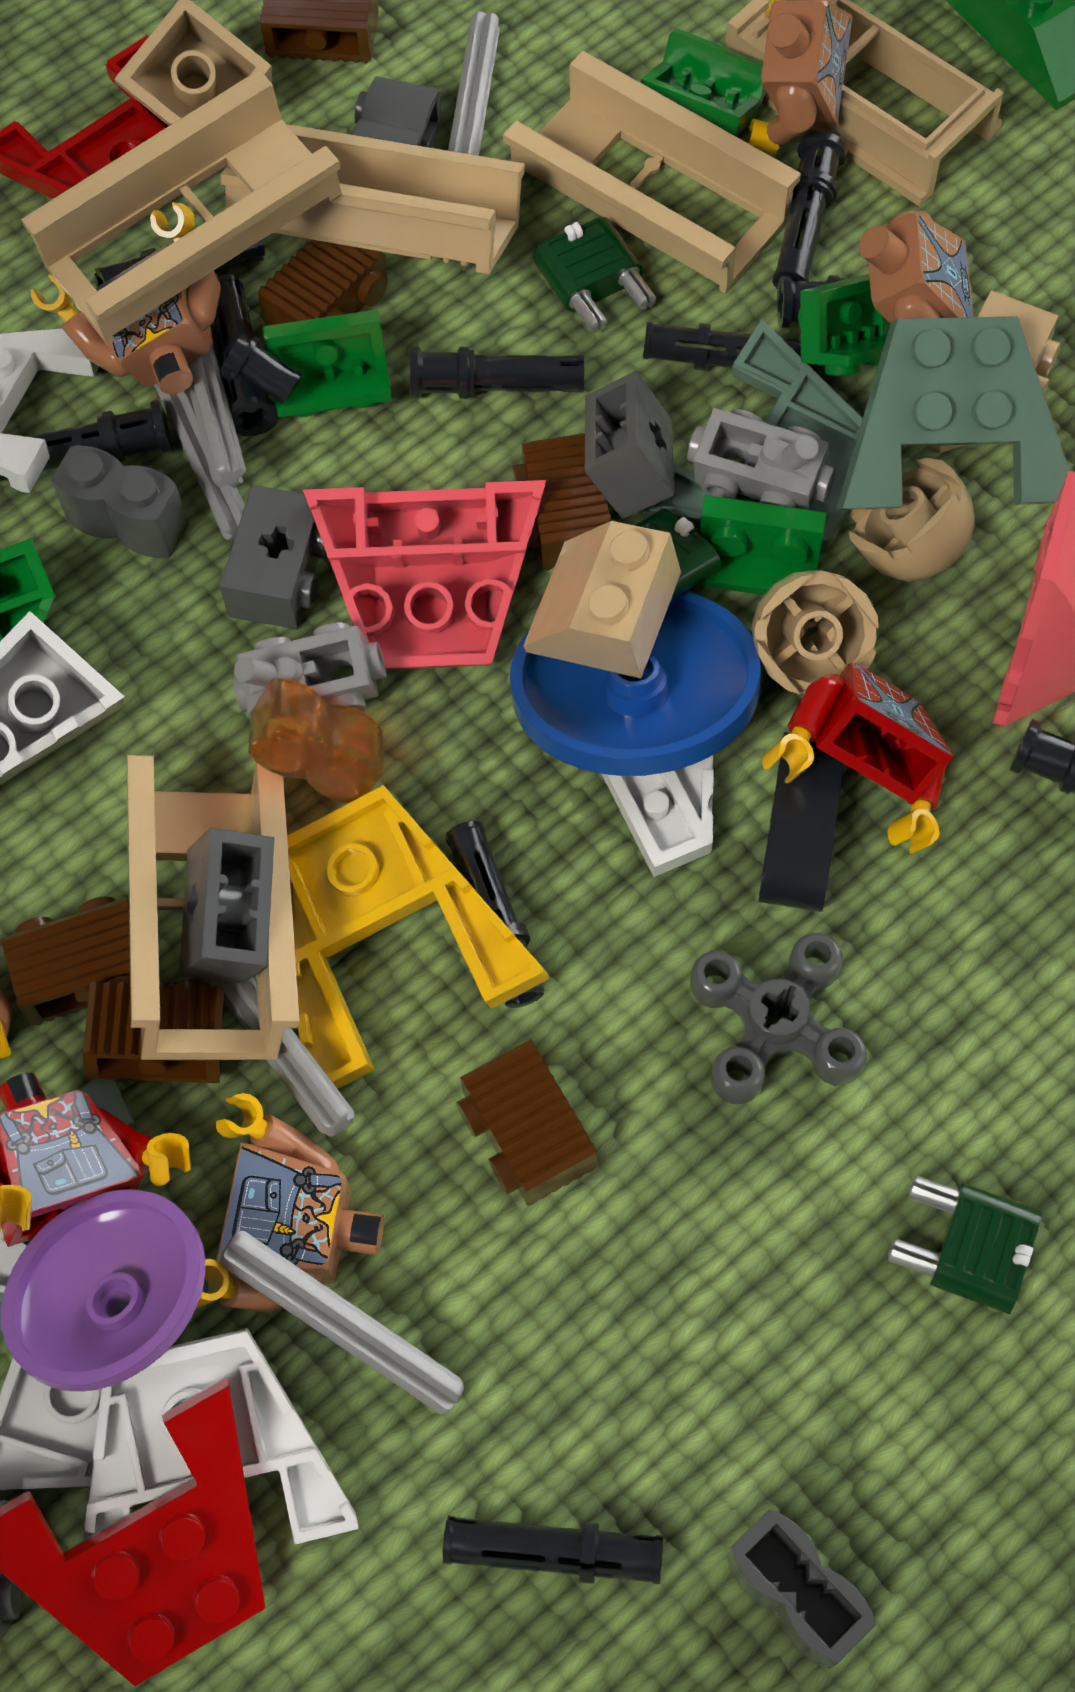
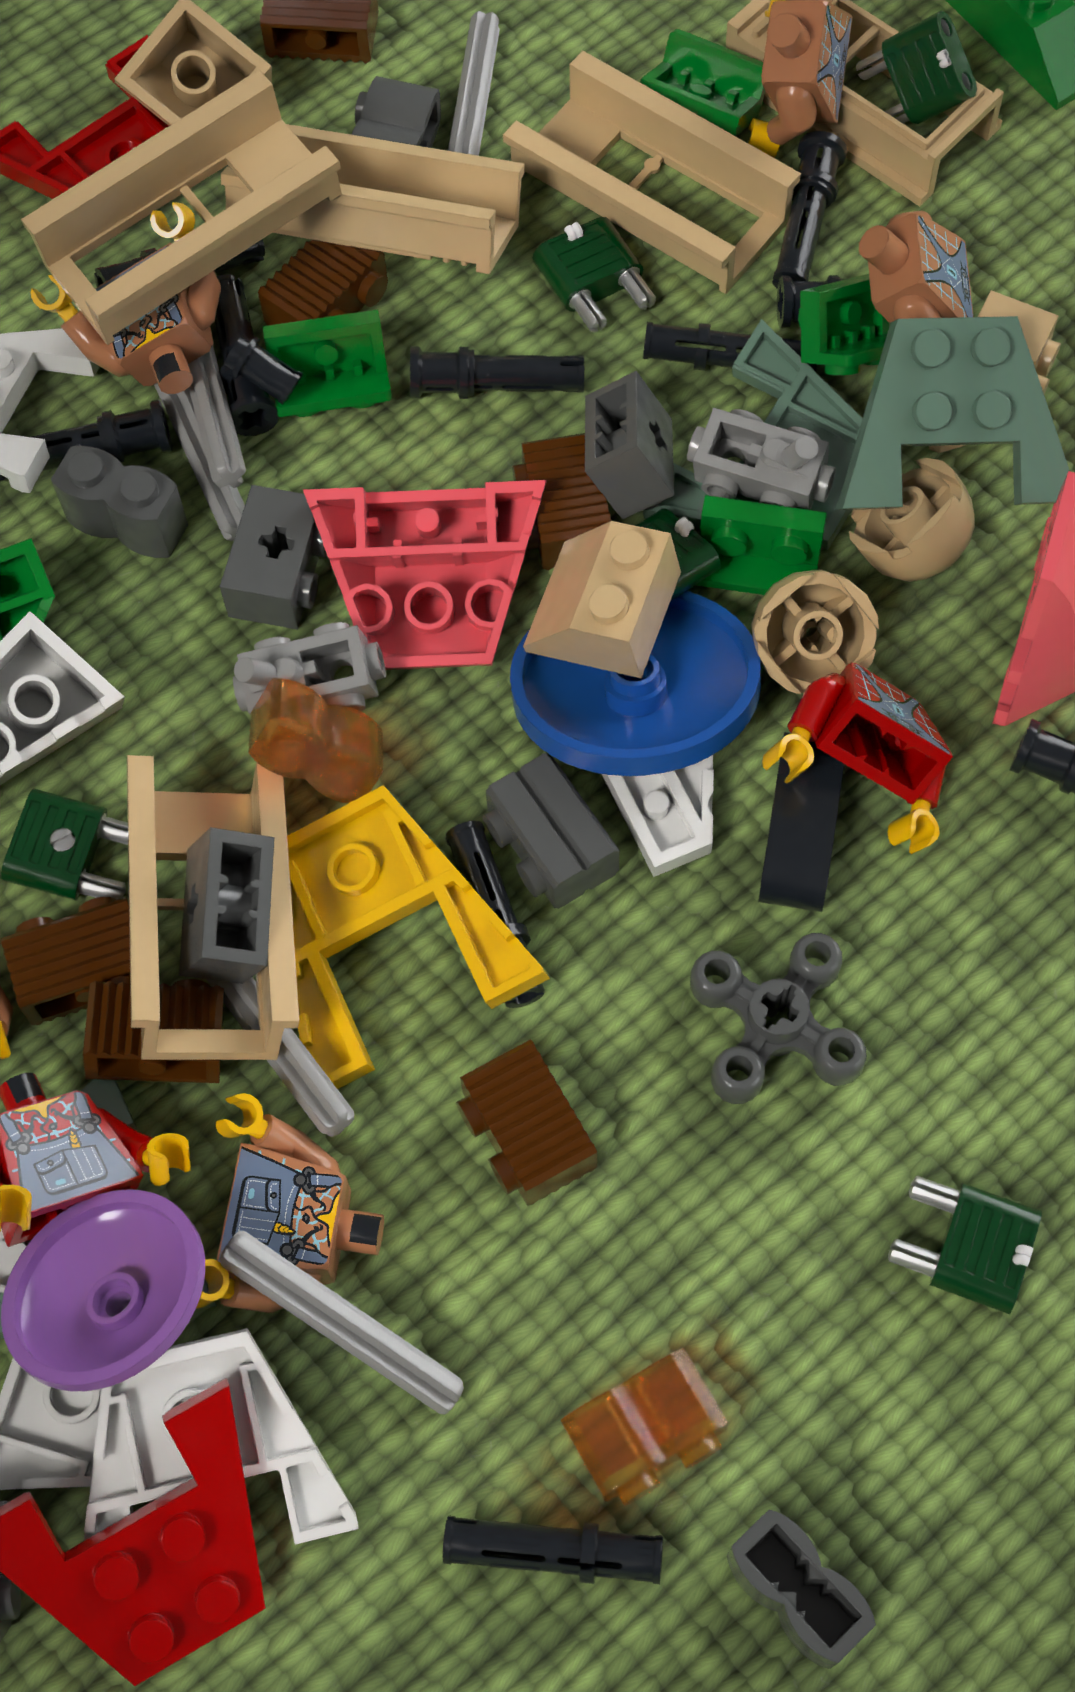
(57, 846): none -> dark green piece
(551, 832): none -> dark grey brick
(645, 1427): none -> clear orange brick
(925, 69): none -> dark green piece

